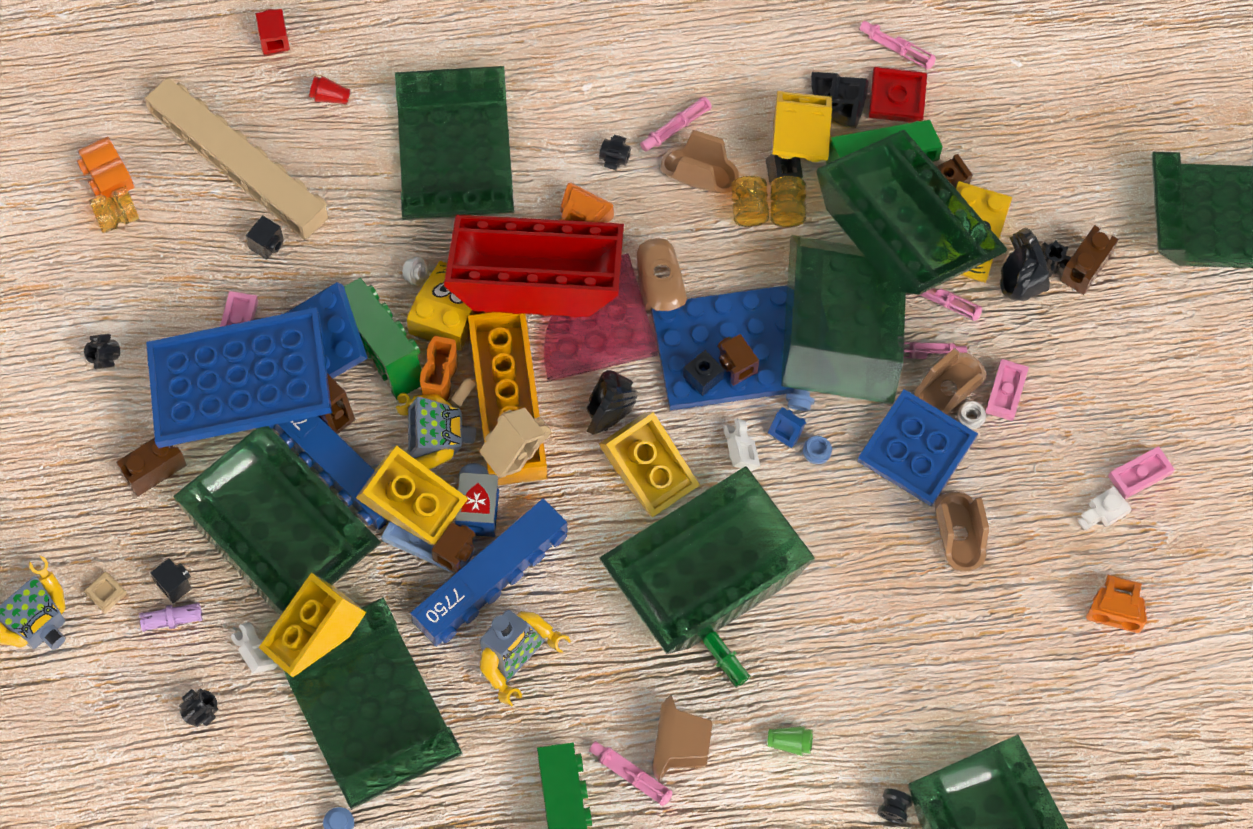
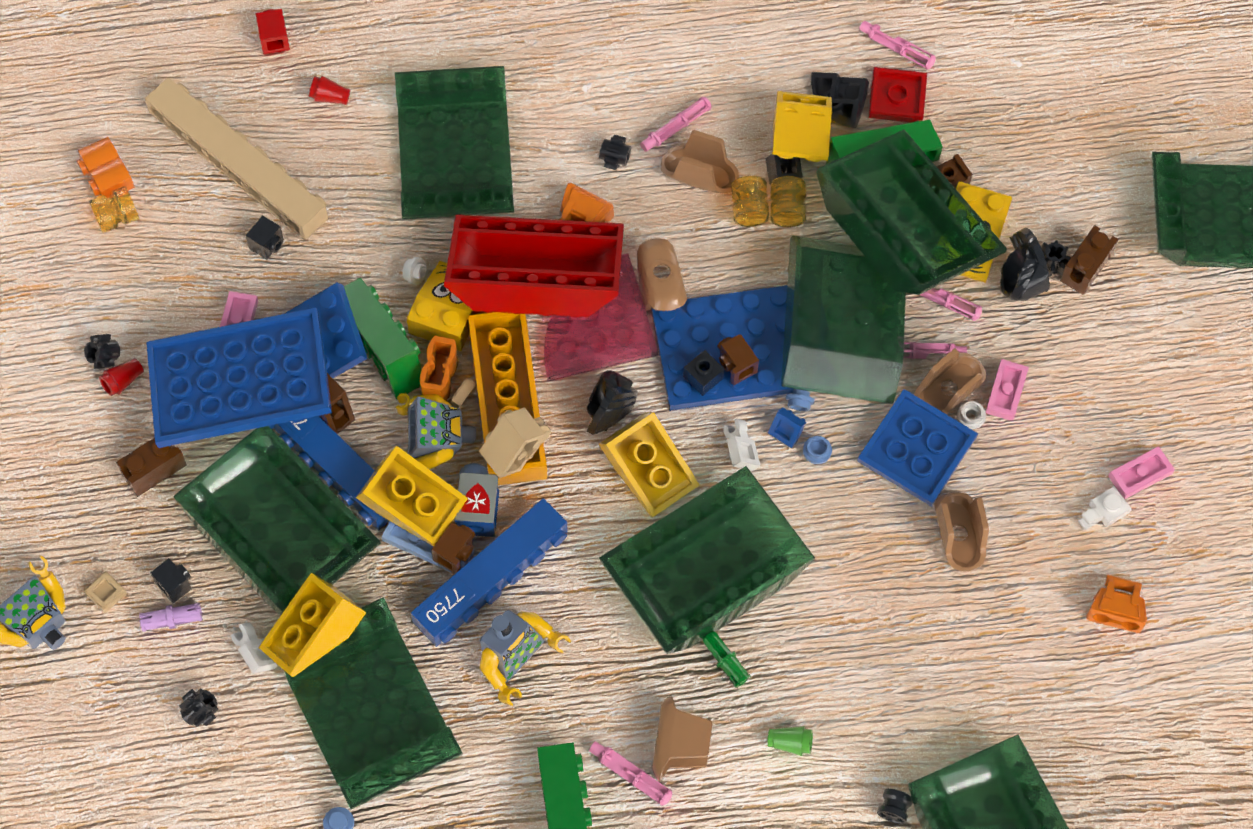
(118, 378): none -> red cone

